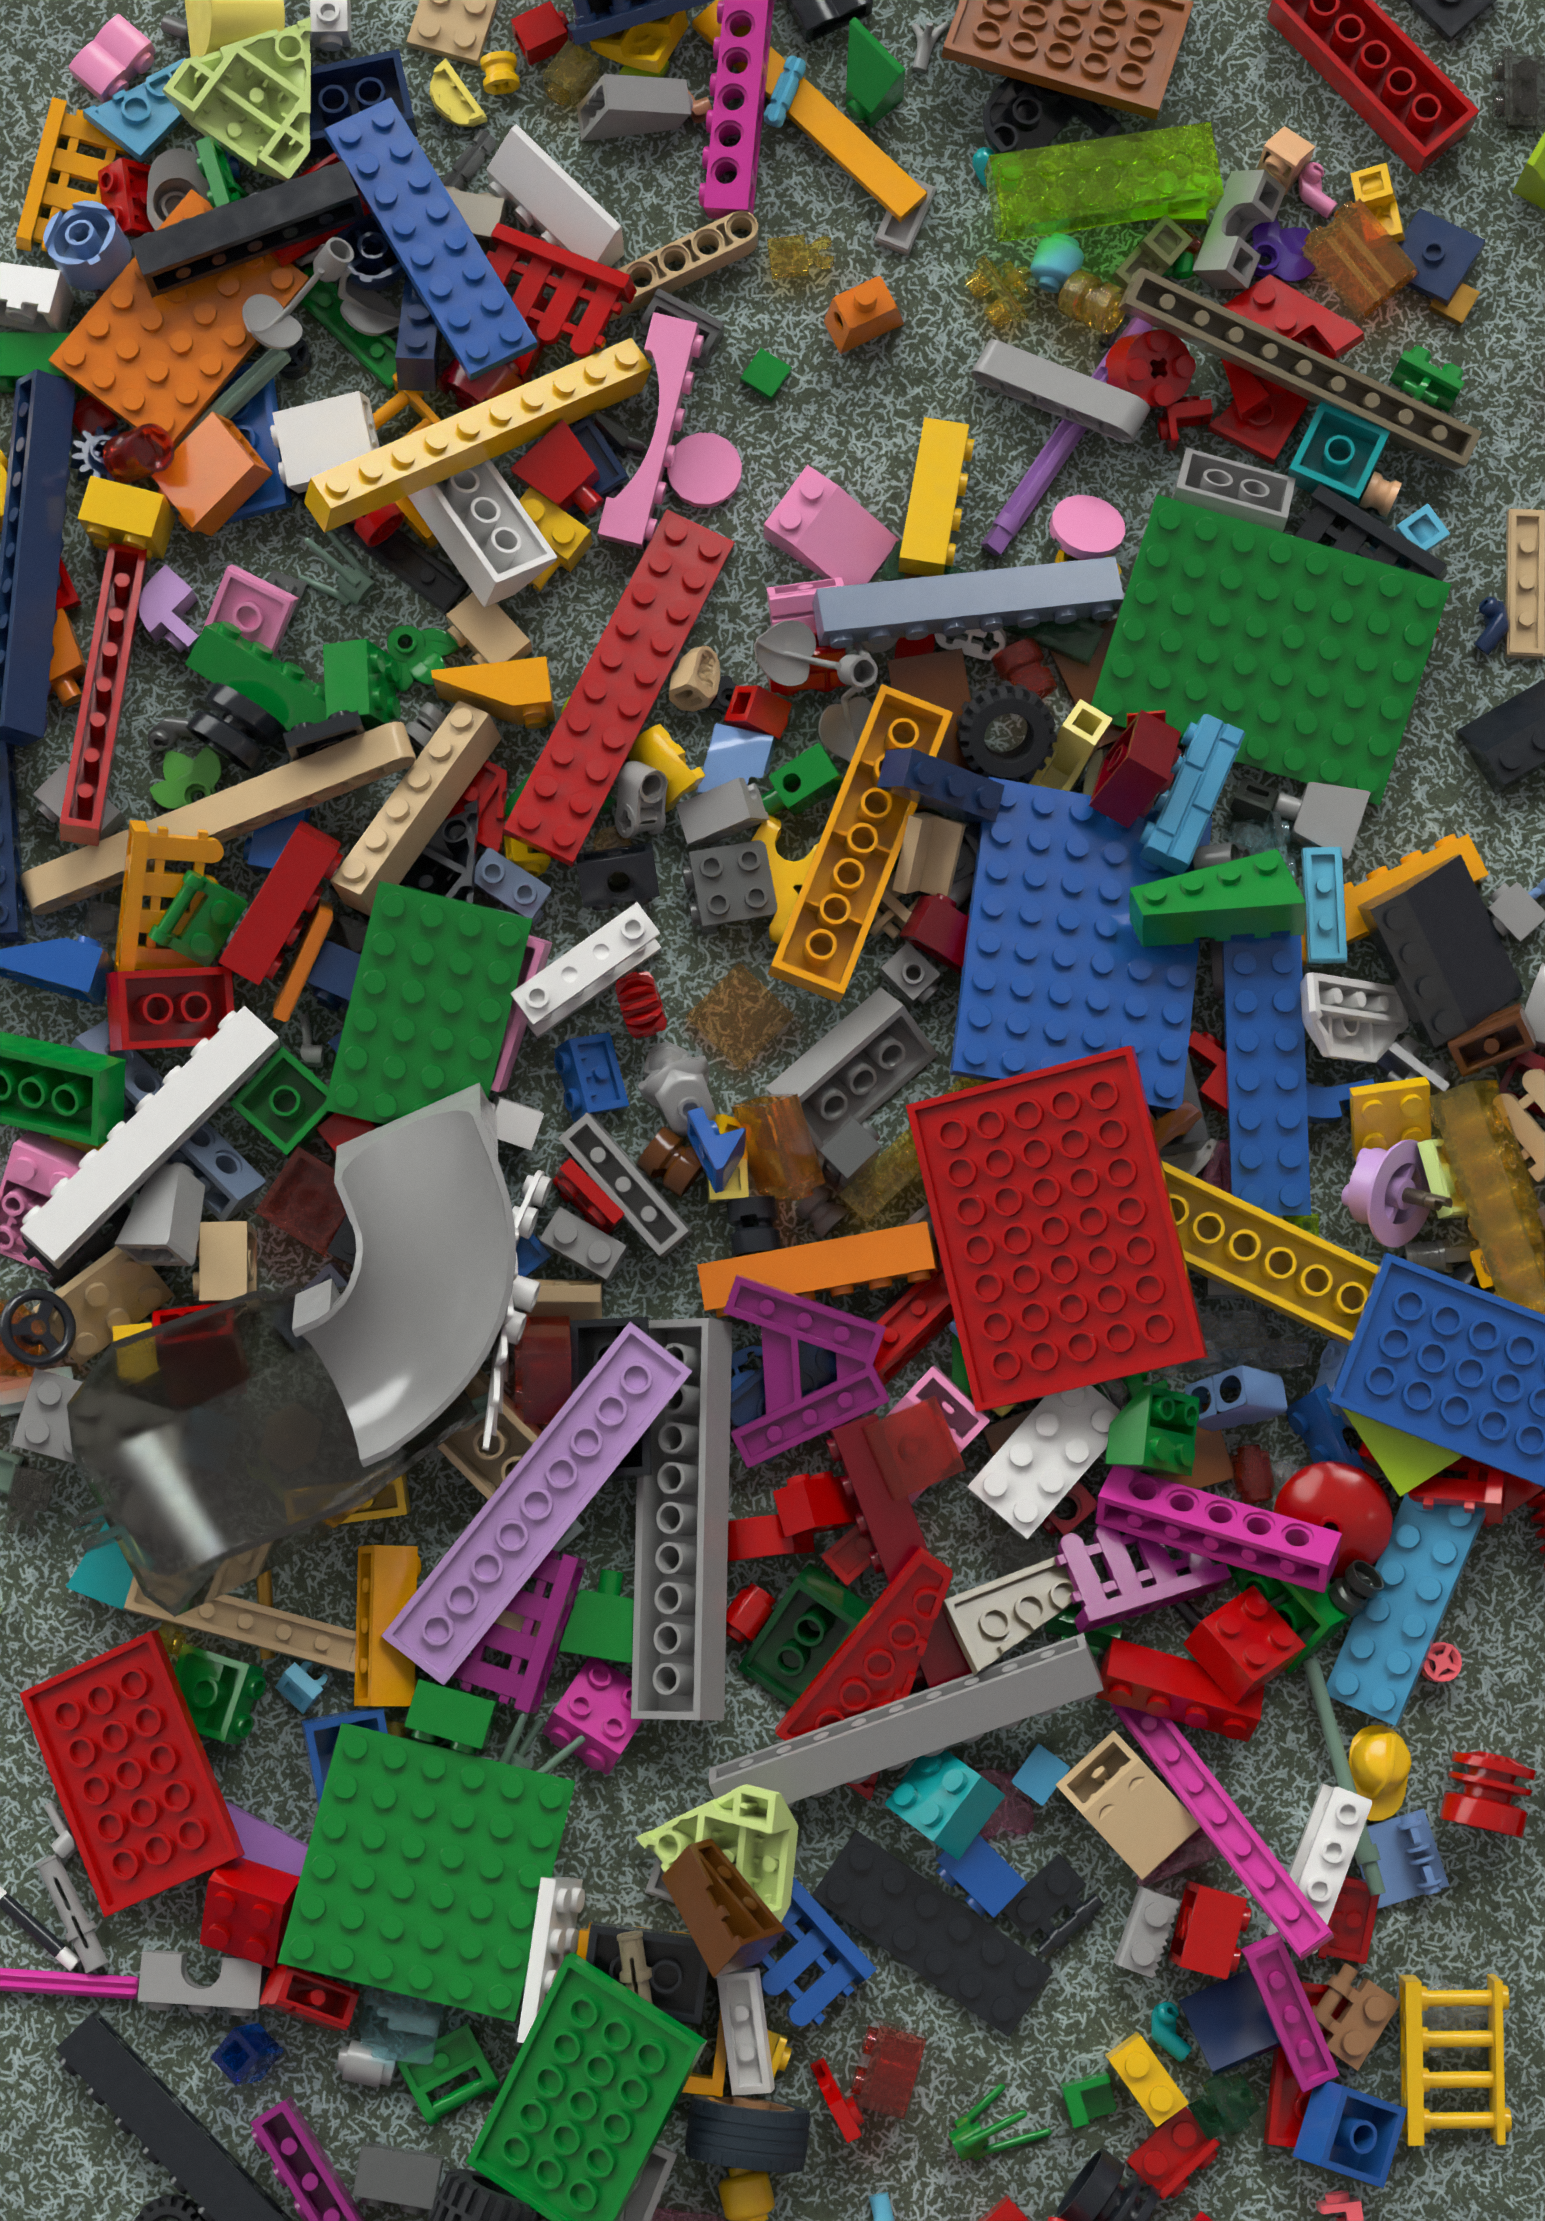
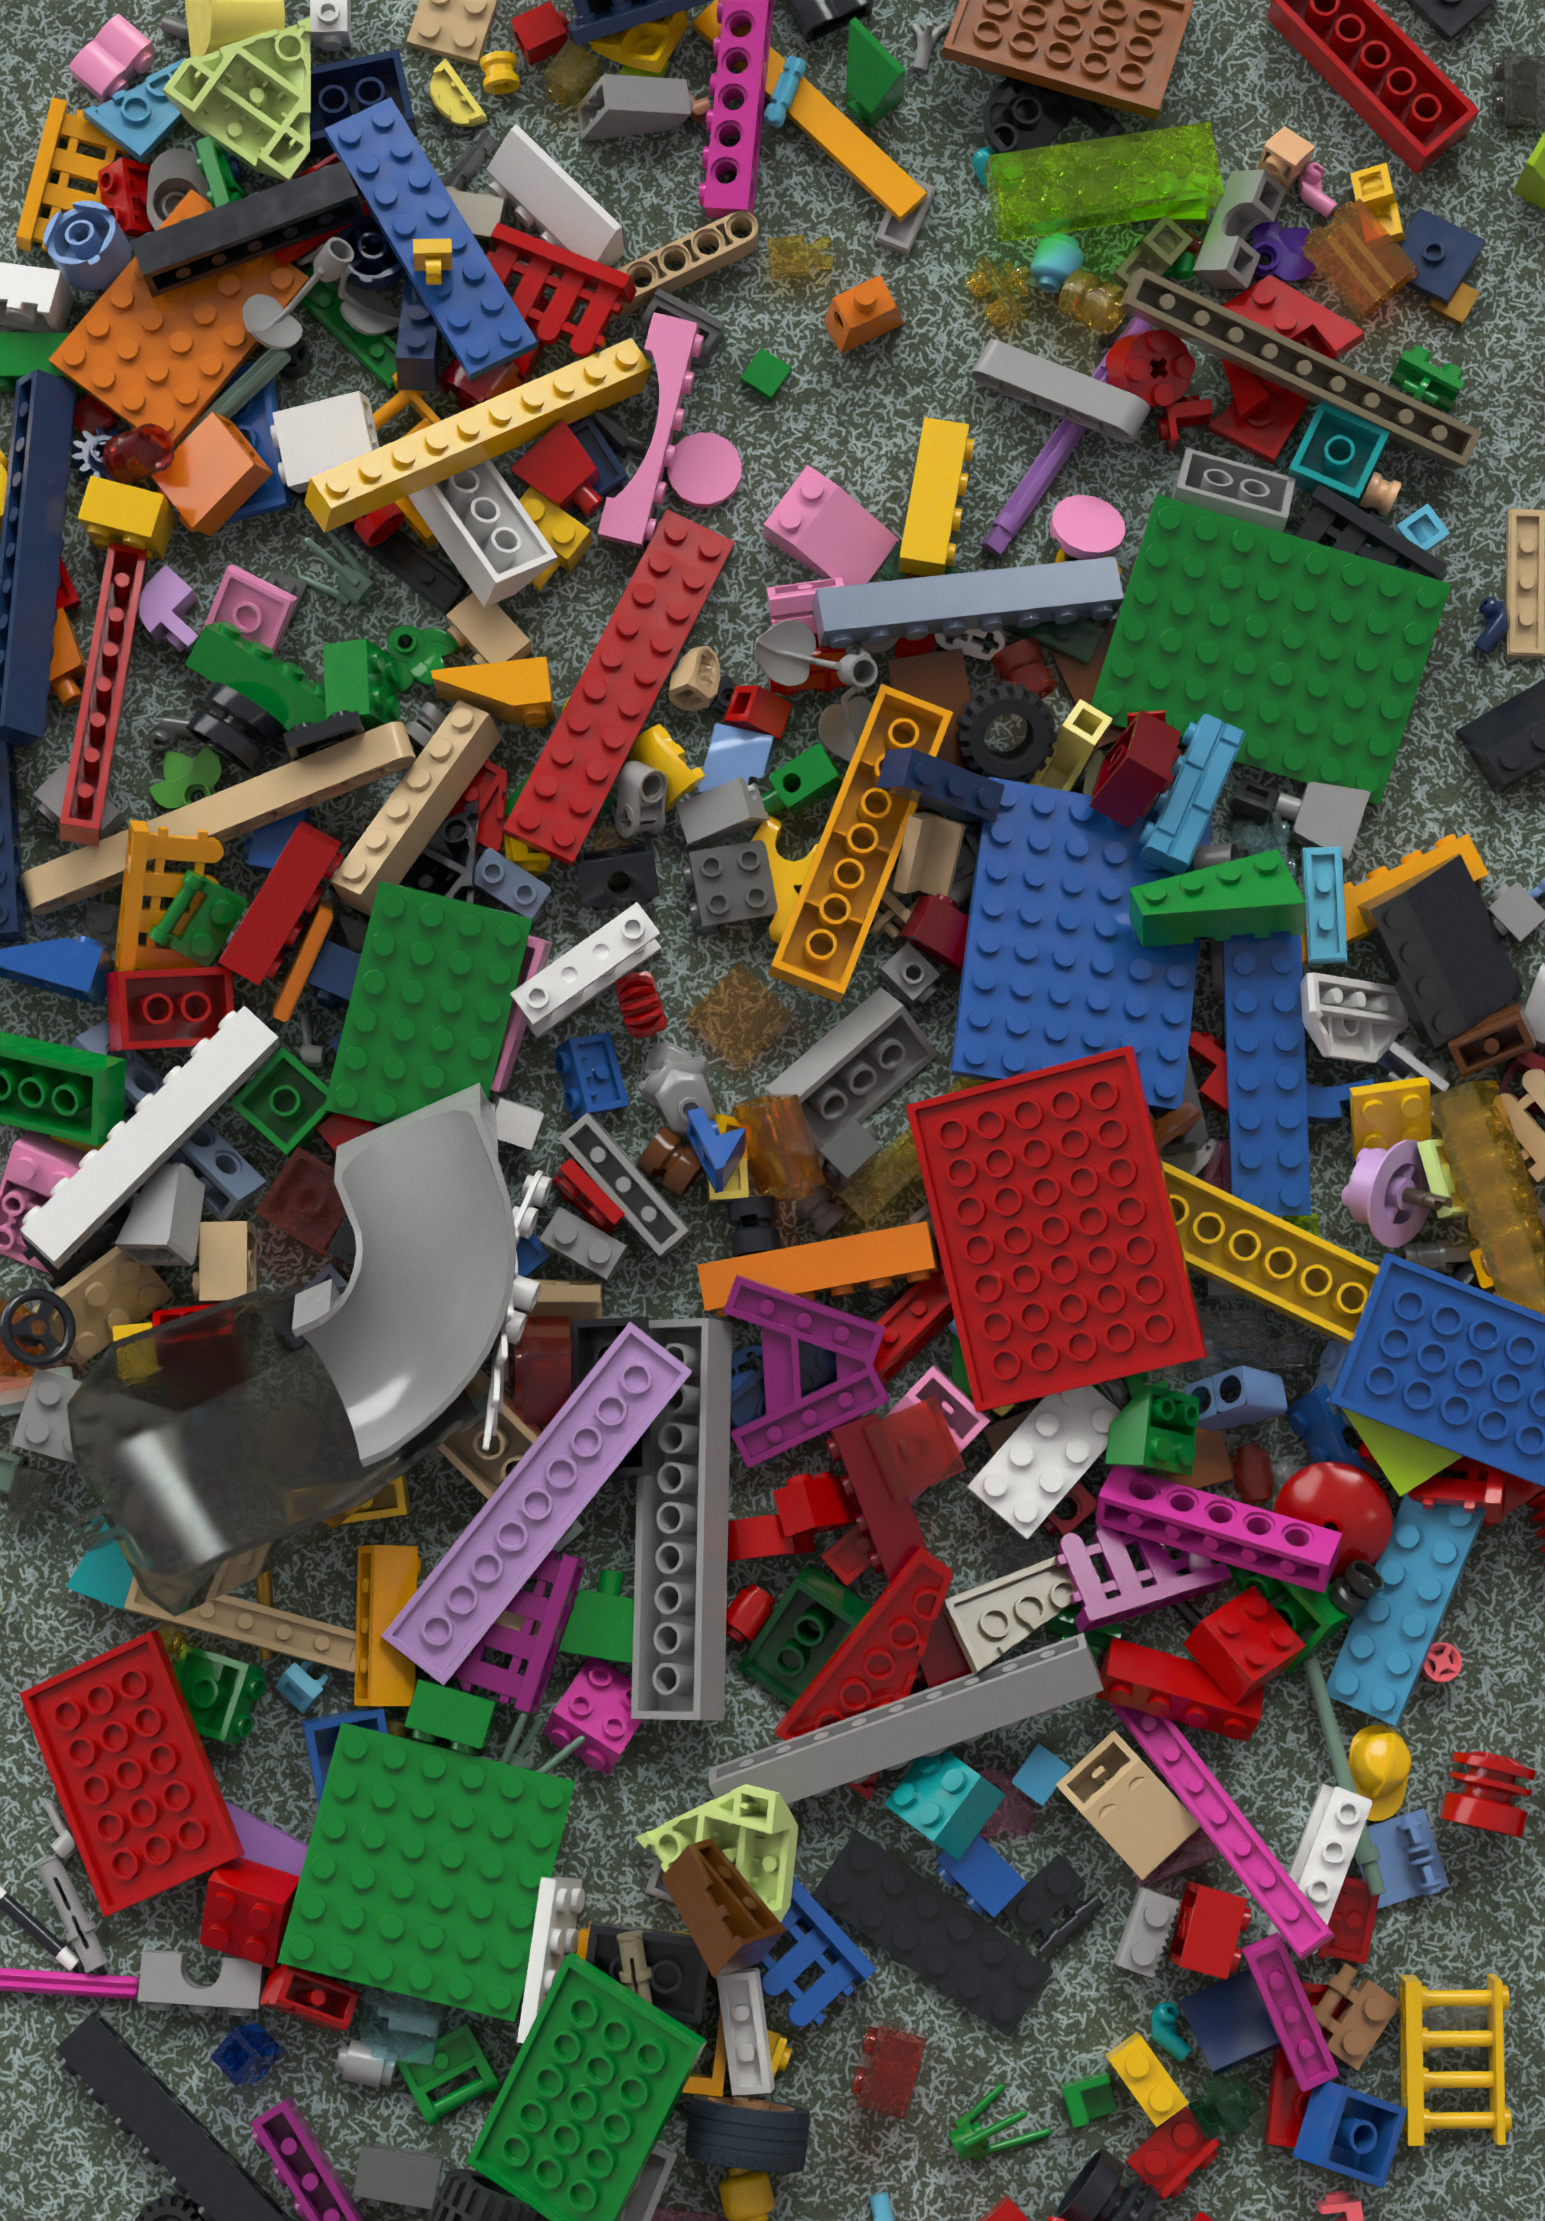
(432, 257): none -> yellow tile
(844, 2110): red wing -> none

